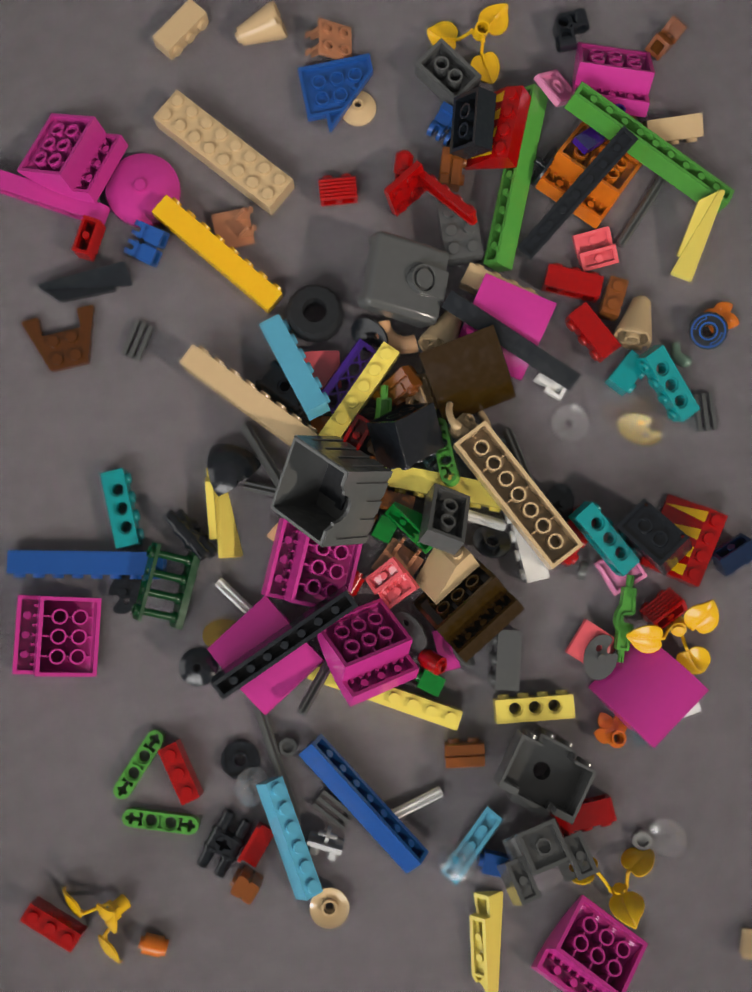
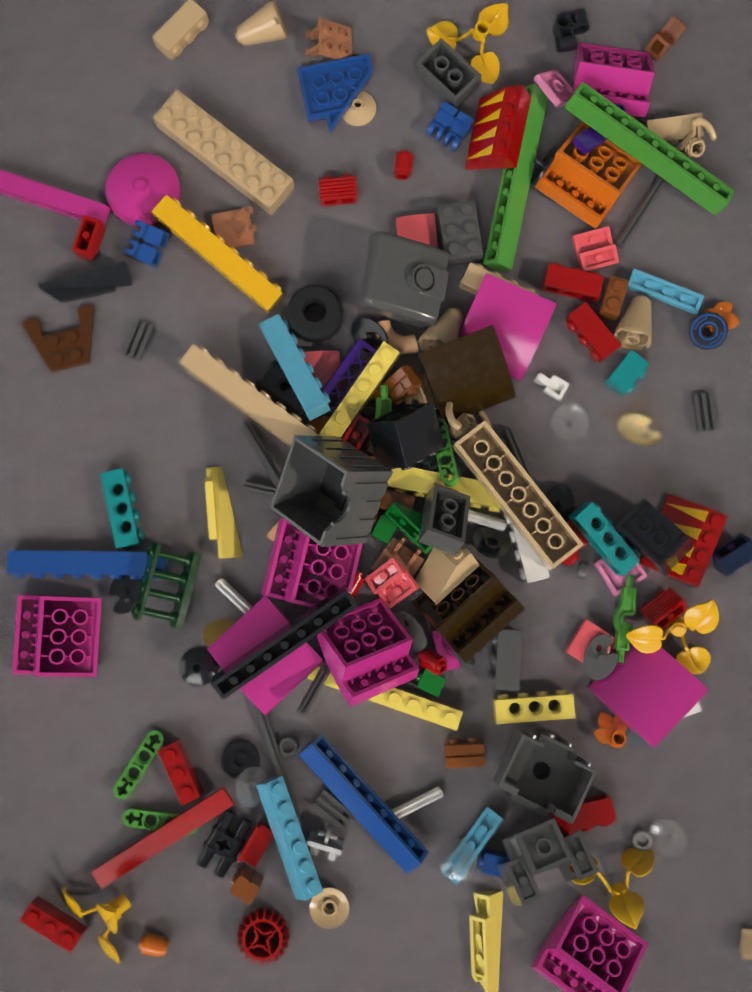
(73, 156): dark pink slope -> none
(162, 837): none -> red tile
(190, 534): black pin -> none
(229, 466): black brick -> none
(269, 950): none -> red gear
(414, 183): red bracket -> none
(418, 228): none -> coral slope
(451, 170): dark orange brick -> none
(473, 123): black brick -> none
(512, 340): black tile -> none
(578, 192): black plate -> none
(665, 291): none -> medium azure plate
(668, 372): teal brick -> none
(678, 357): sand green arm -> none
(693, 144): none -> tan piece
(696, 235): light yellow wedge -> none

